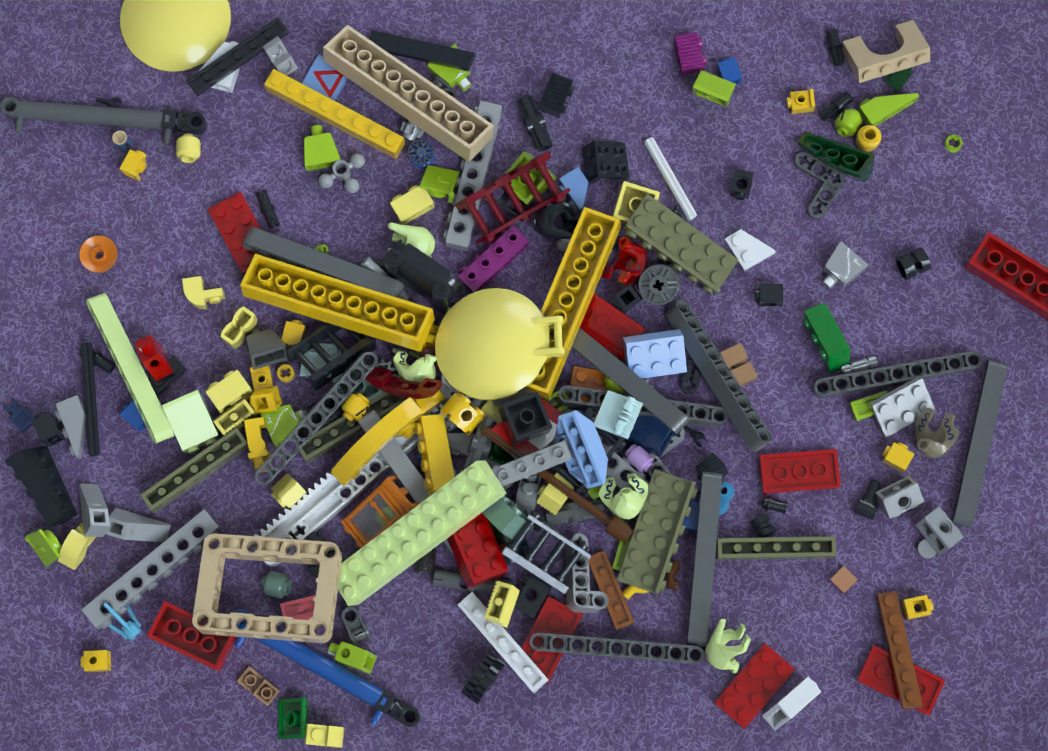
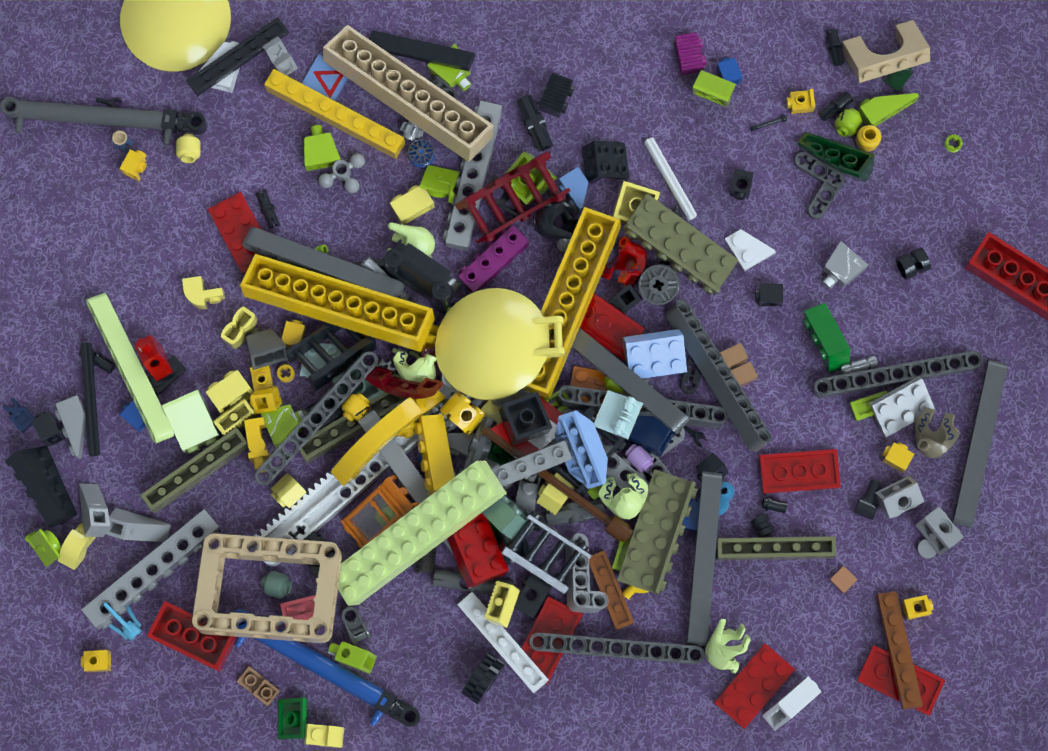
(96, 245): orange dish -> none
(671, 583): reddish brown arm -> none
(783, 118): none -> black hinge

